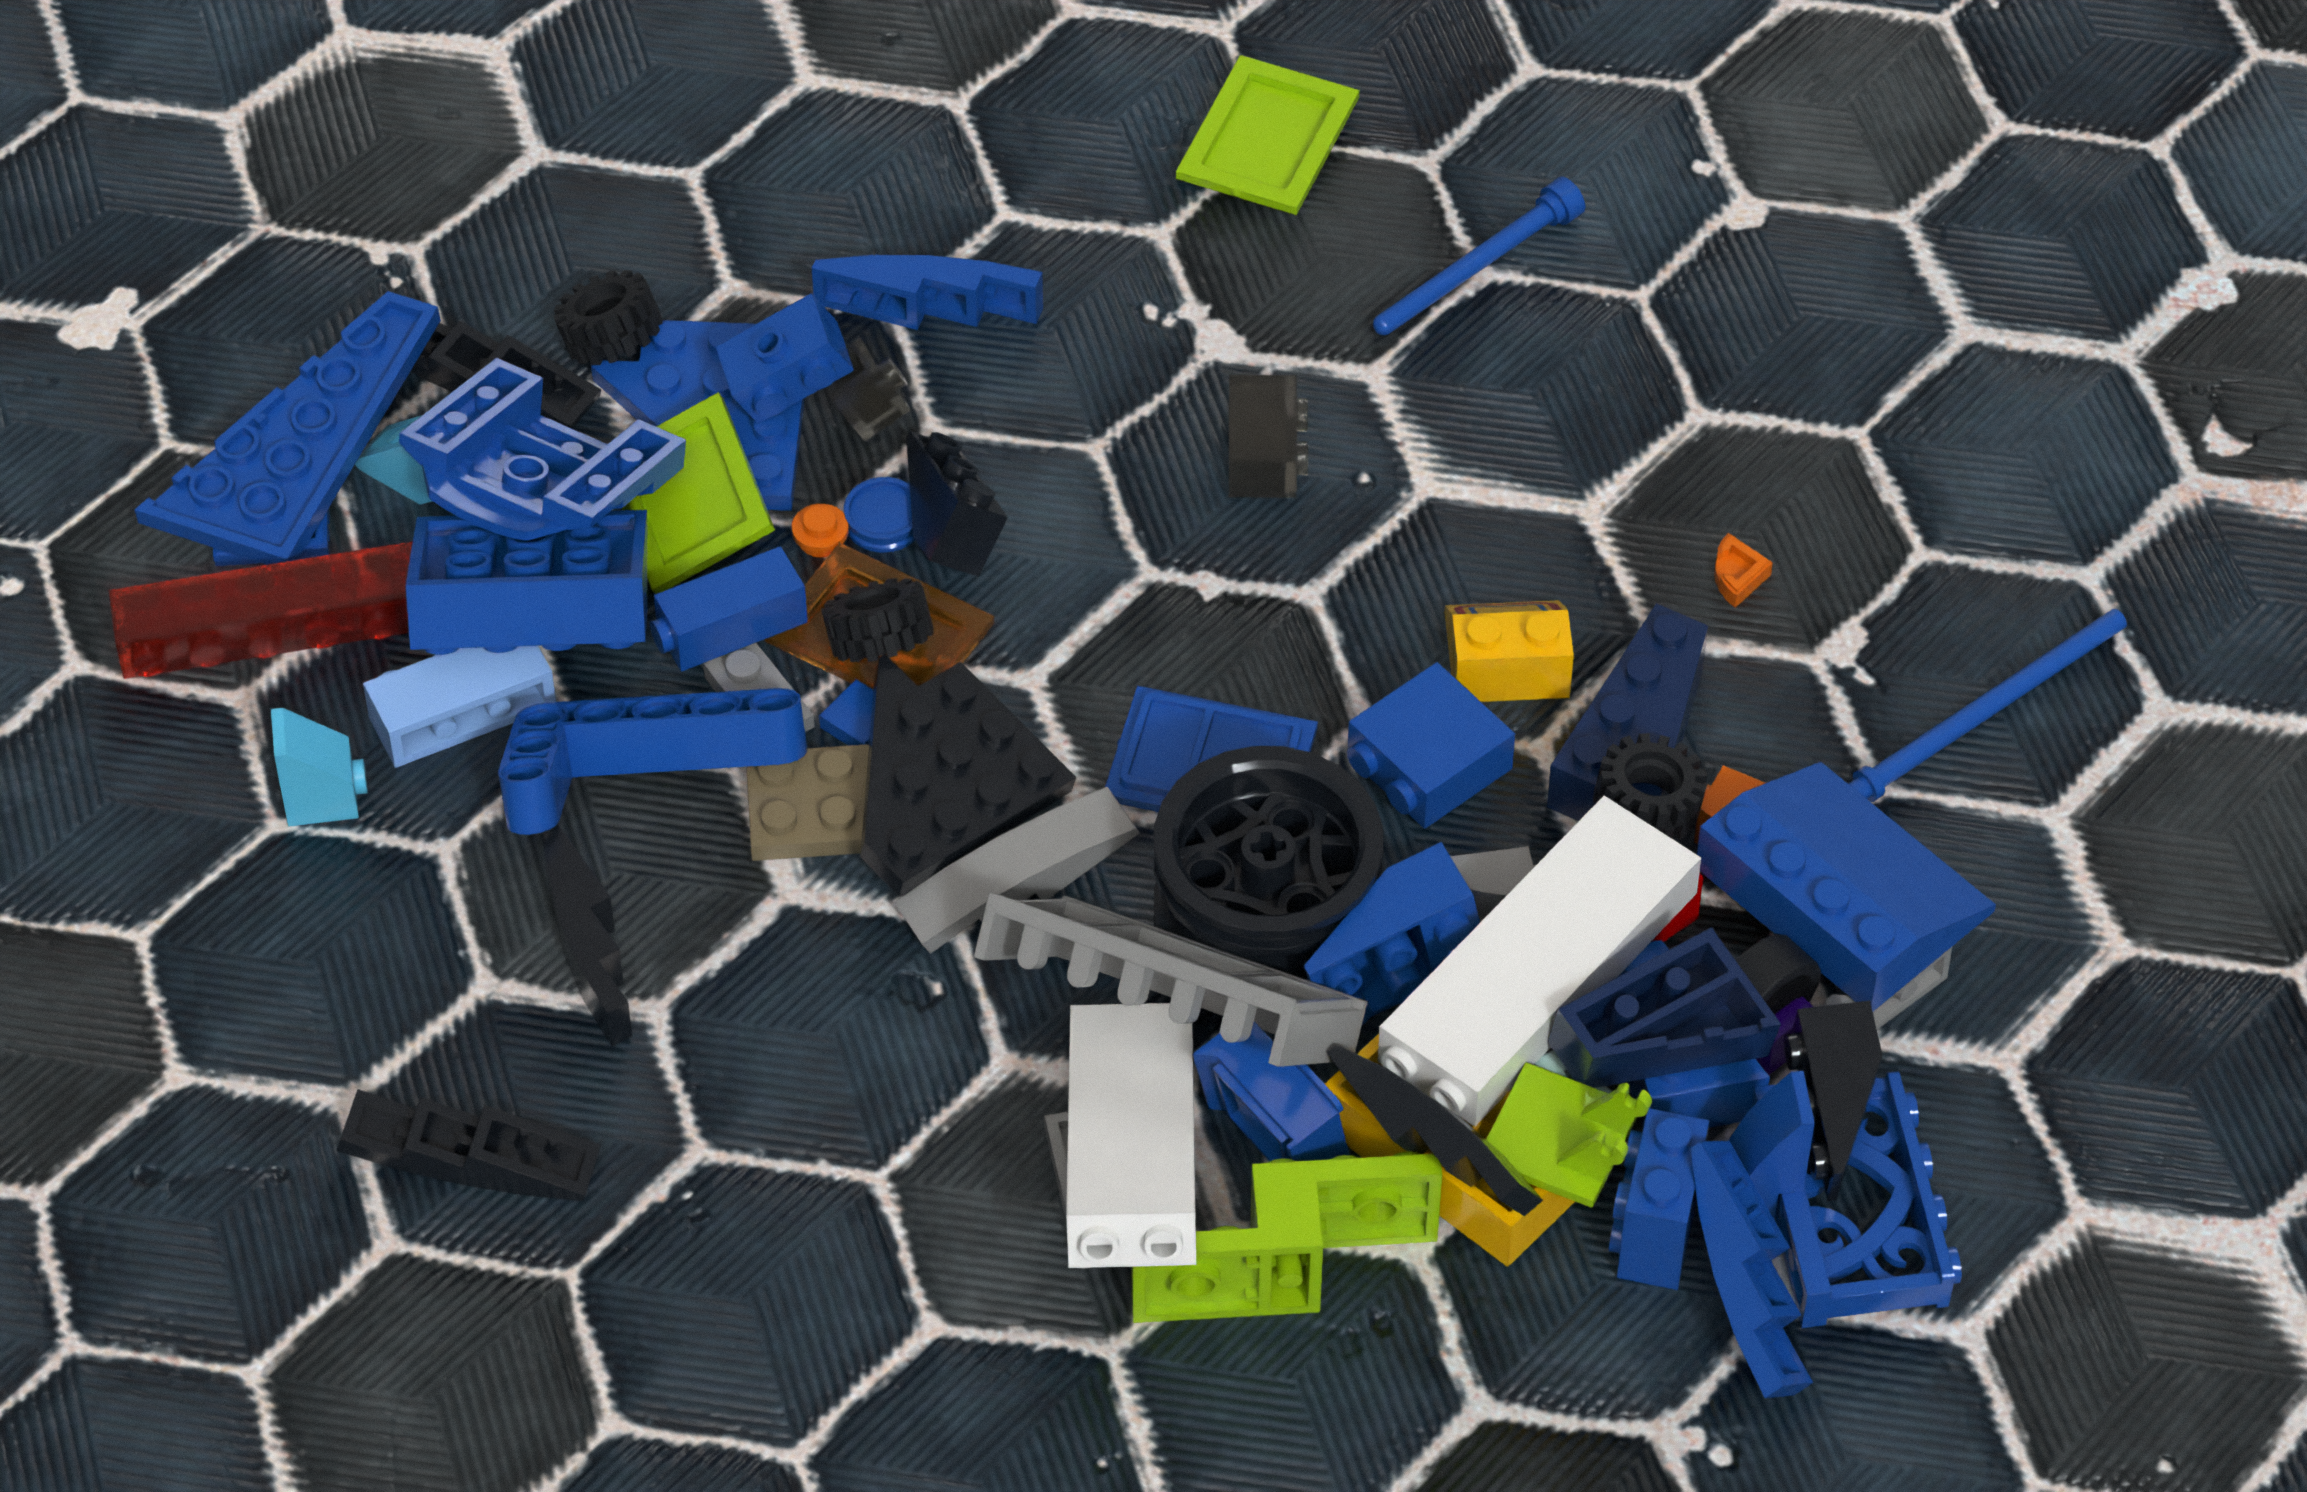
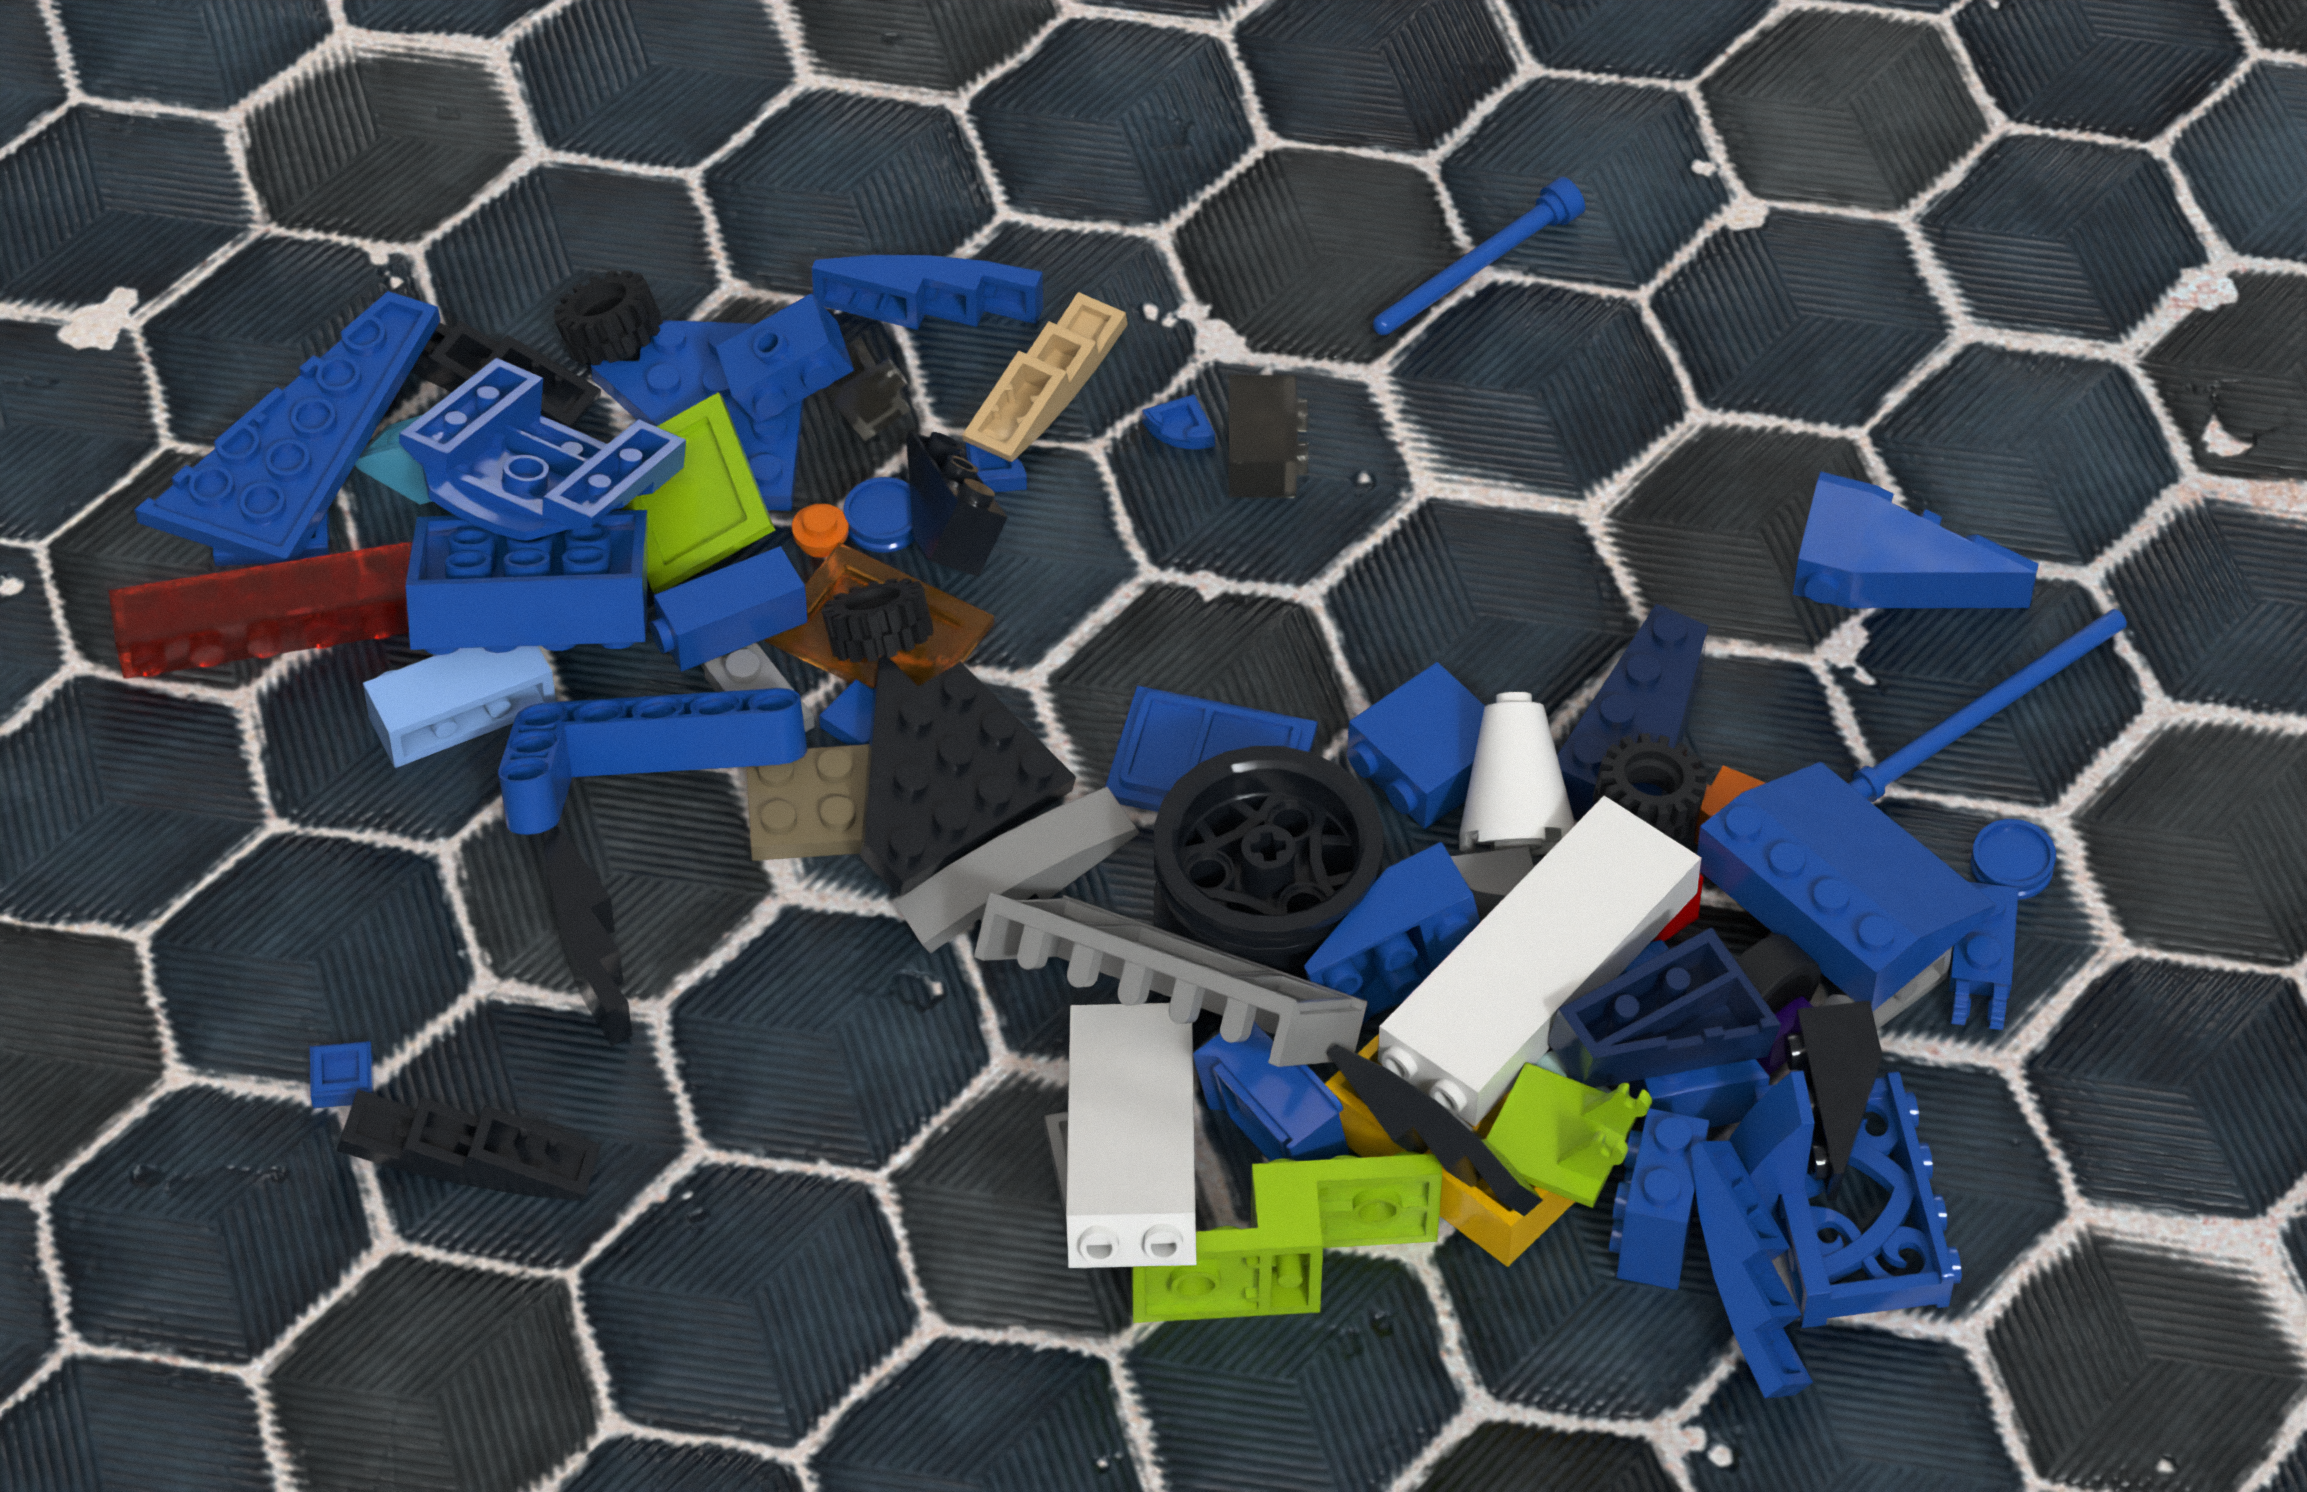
(315, 770): medium azure slope -> none
(339, 1072): none -> blue tile
(997, 472): none -> blue tile
(1046, 378): none -> tan slope
(1180, 423): none -> blue tile
(1267, 134): lime piece -> none
(1511, 649): yellow slope -> none
(1515, 781): none -> white cone
(1739, 569): orange tile -> none
(1879, 555): none -> blue wedge
(1985, 958): none -> blue hinge
(2014, 856): none -> blue piece

